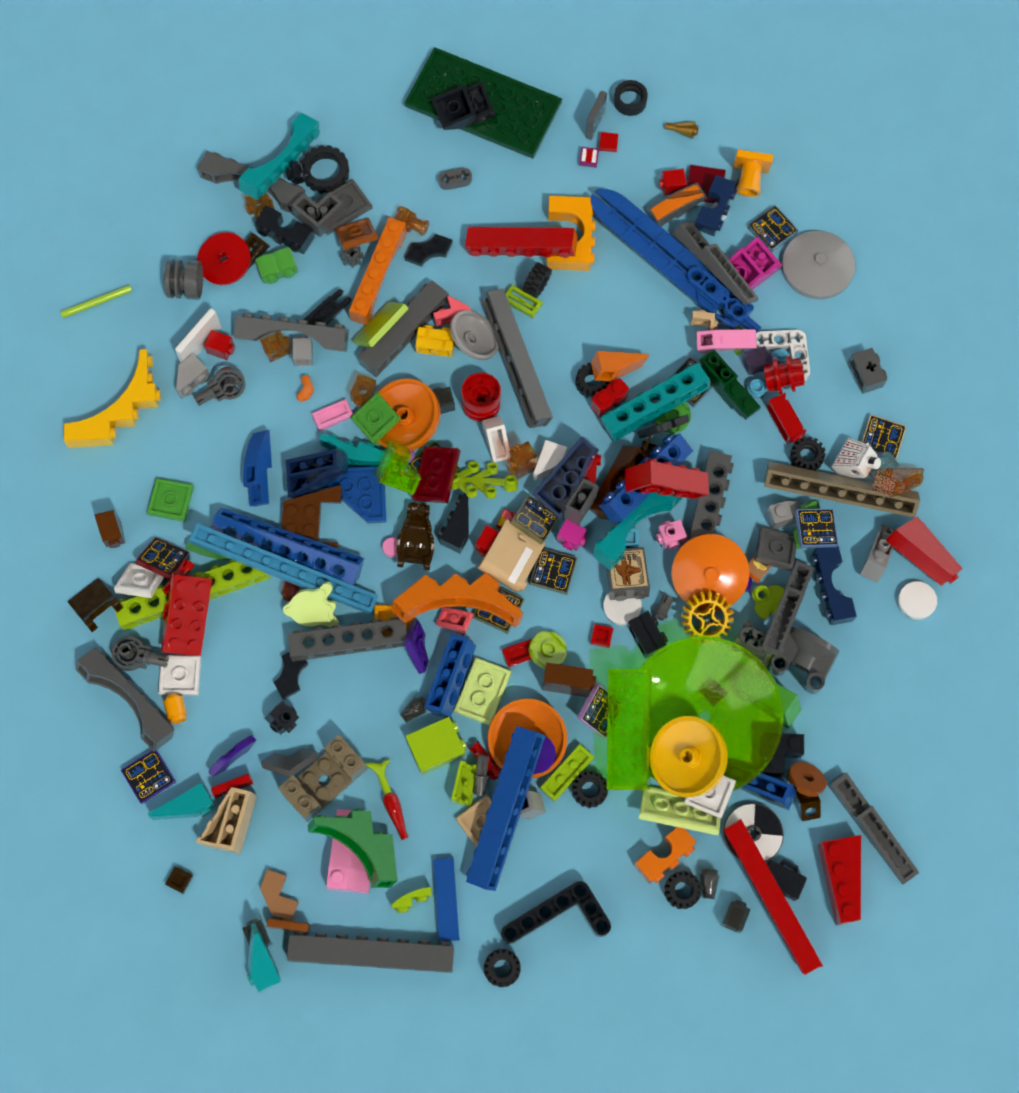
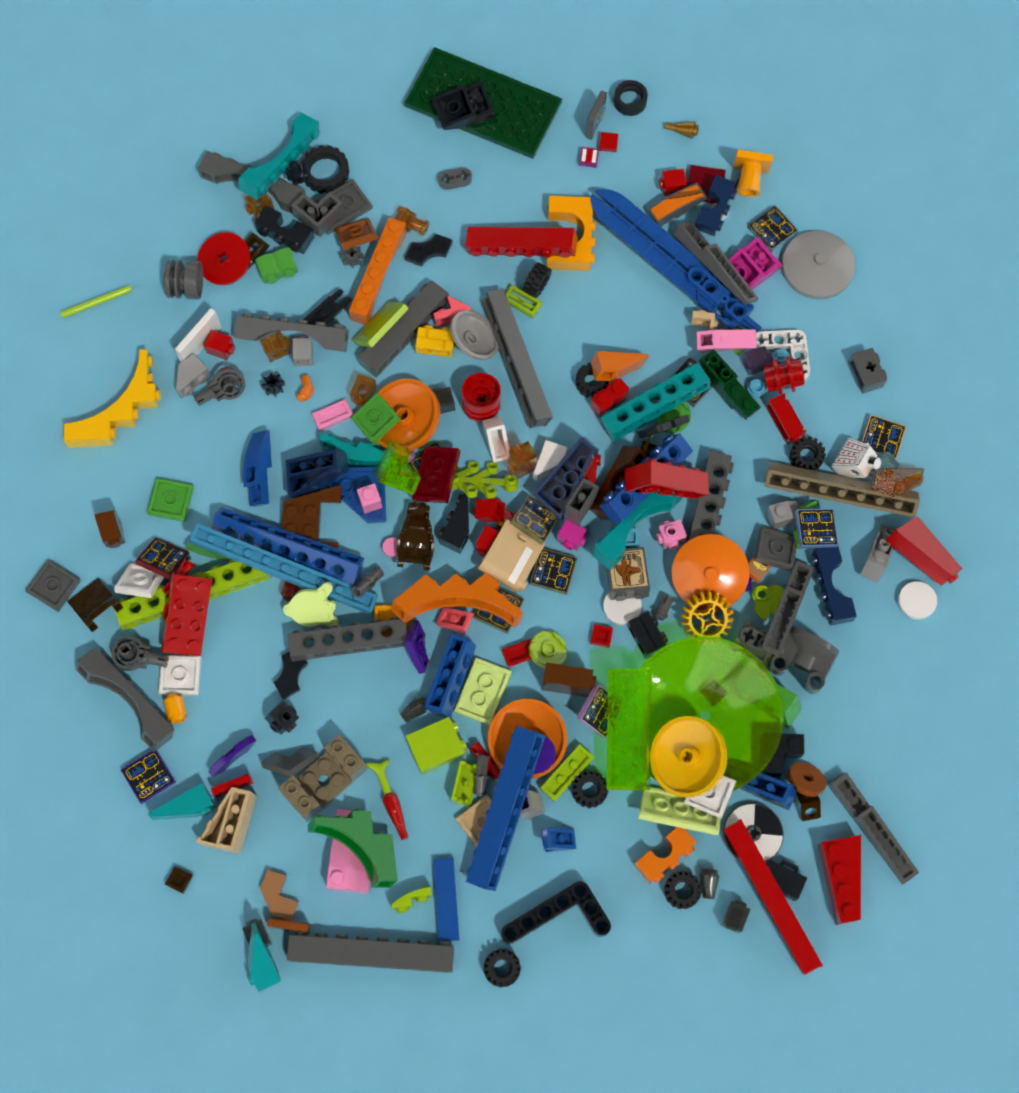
(53, 585): none -> dark grey tile
(274, 390): none -> black gear
(367, 582): none -> dark grey pin
(369, 498): none -> bright pink brick
(489, 510): none -> red brick
(558, 839): none -> blue slope

